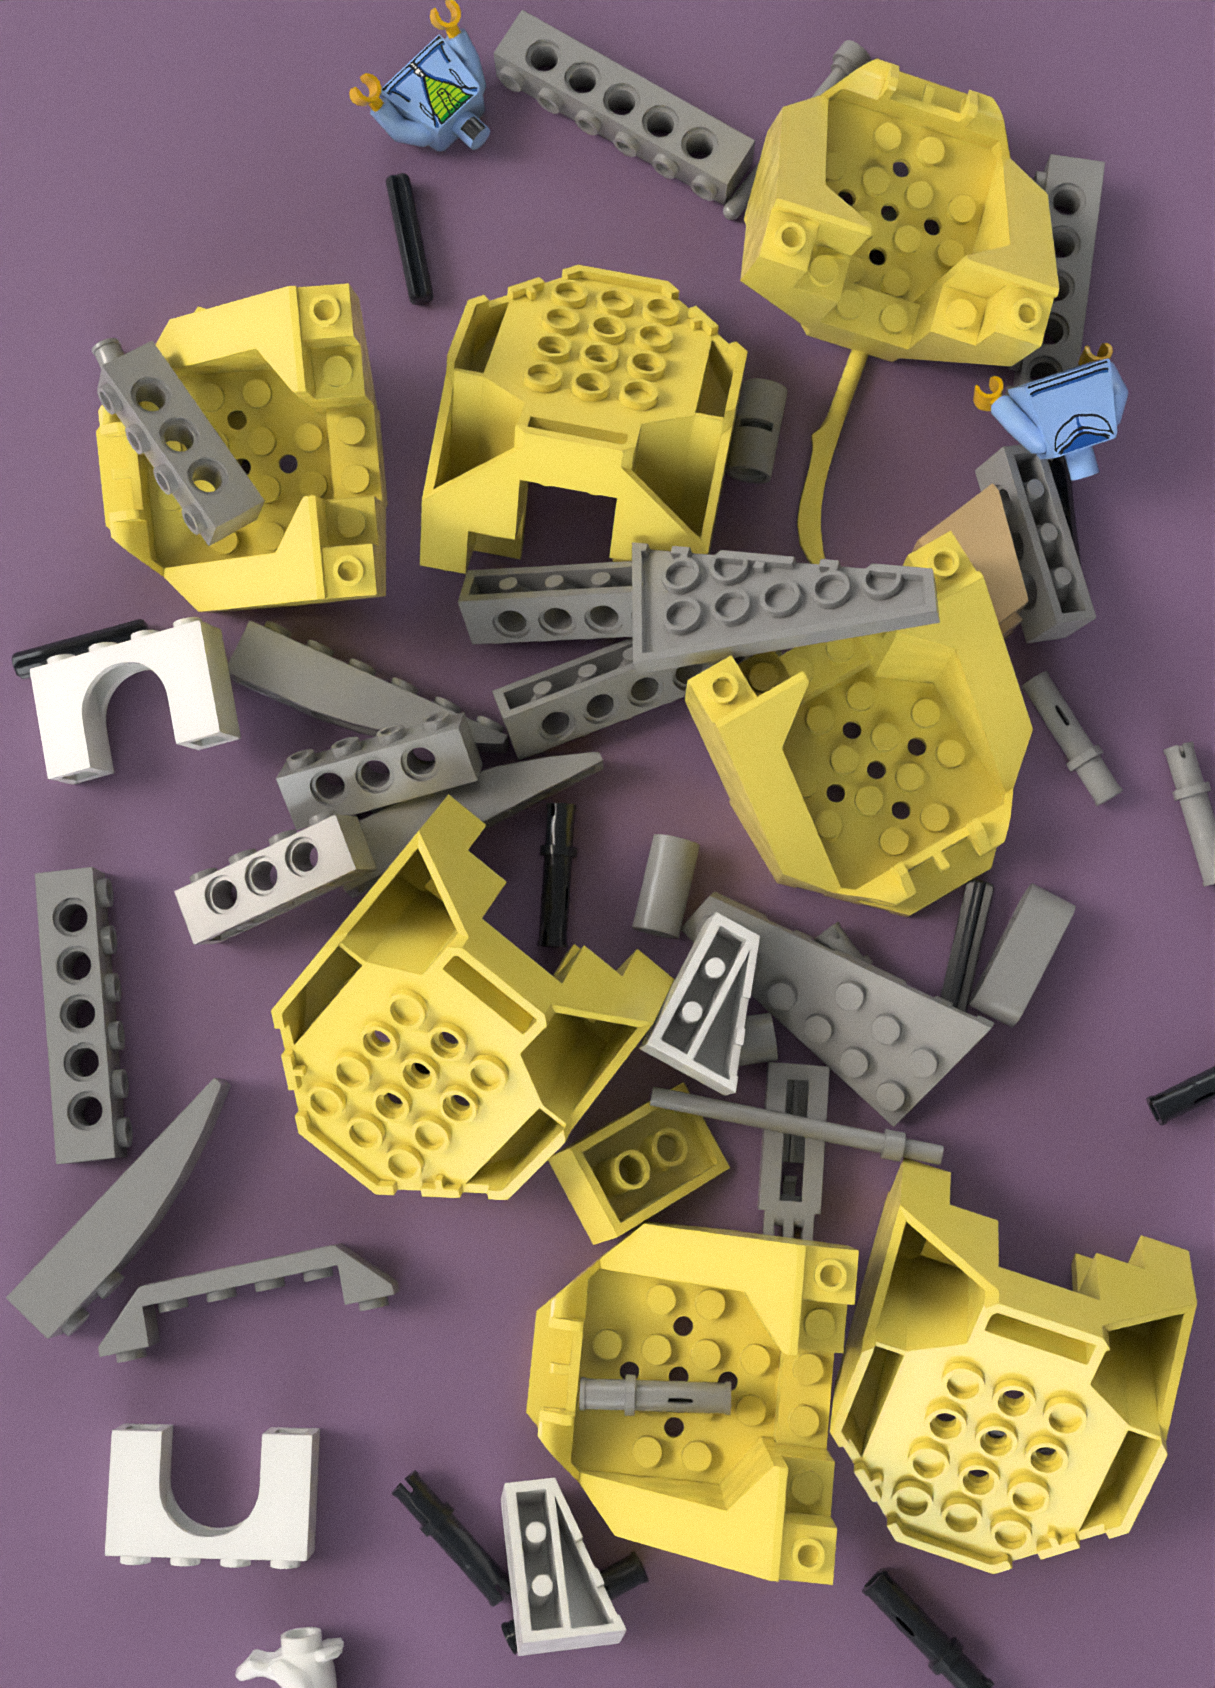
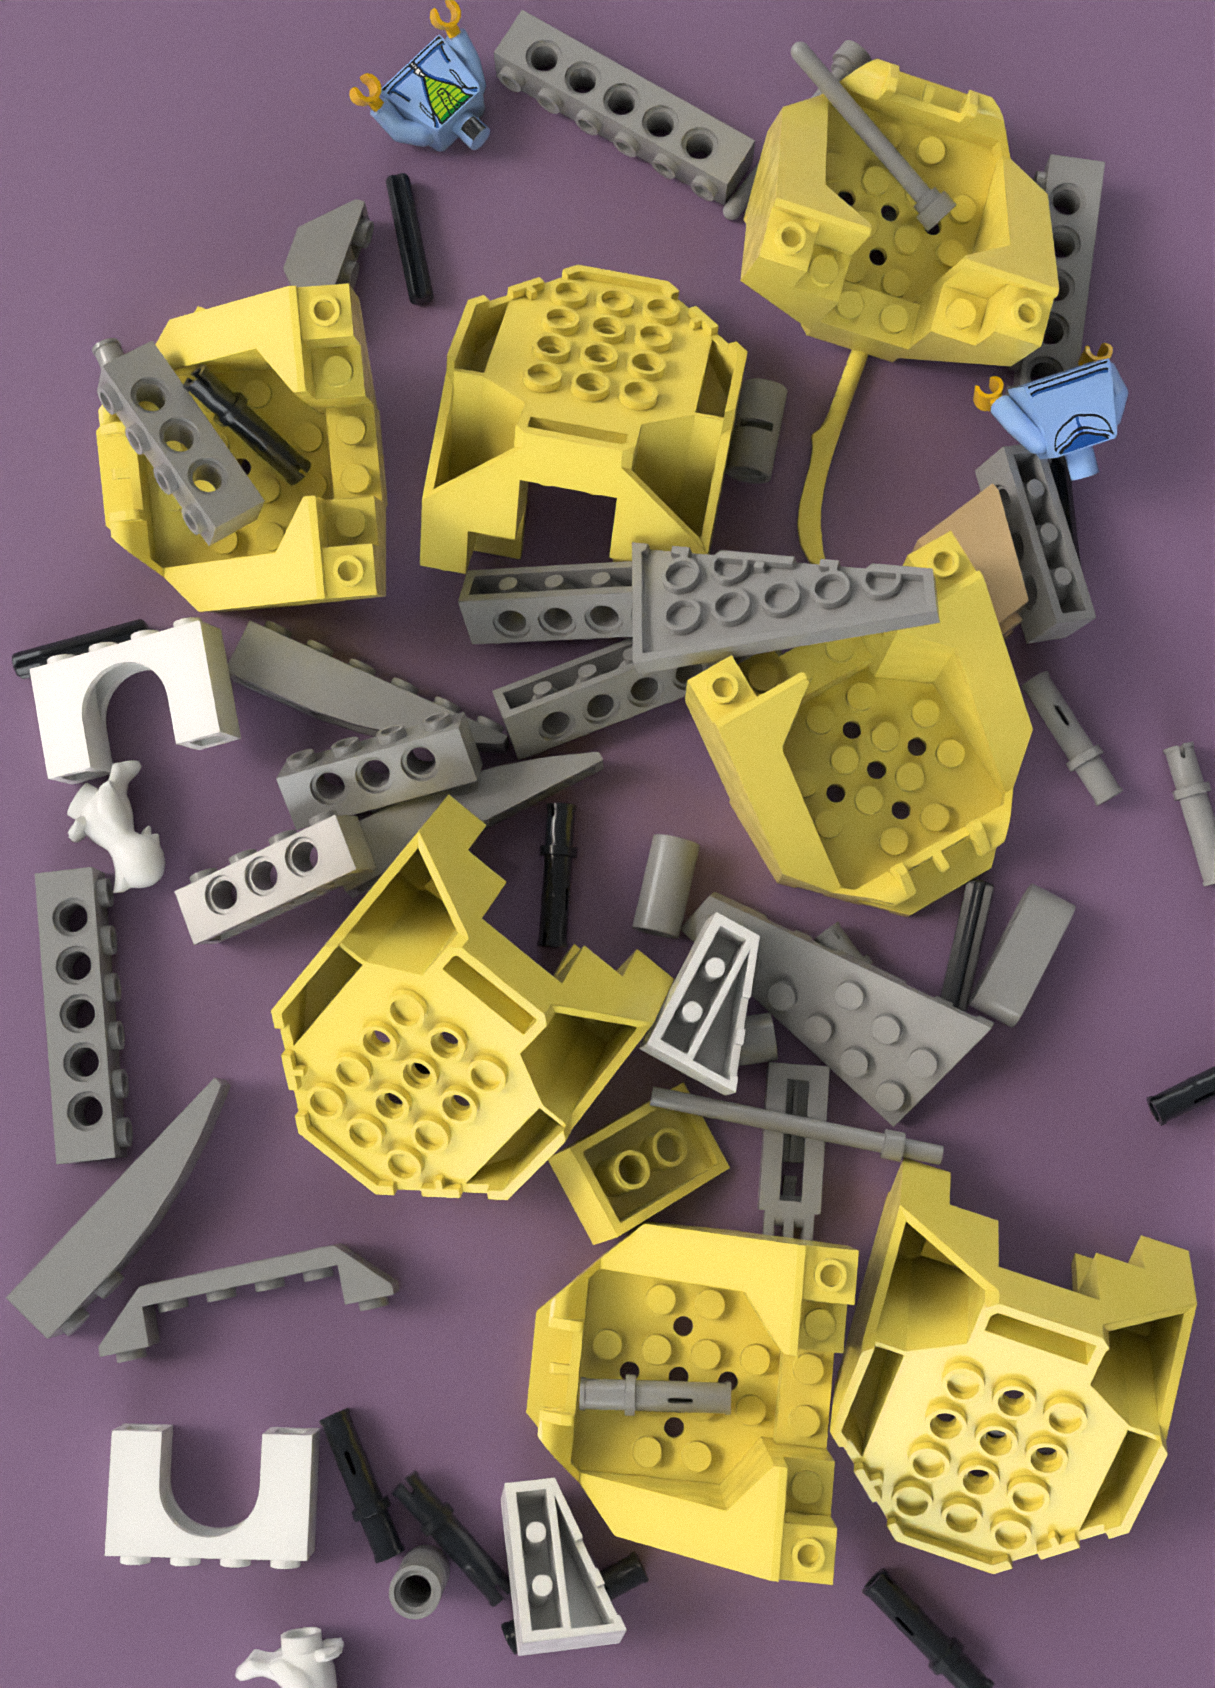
(108, 821): none -> white animal
(232, 411): none -> black pin
(329, 247): none -> light grey slope
(369, 1504): none -> black pin
(408, 1597): none -> light grey pin
(929, 203): none -> light grey piece

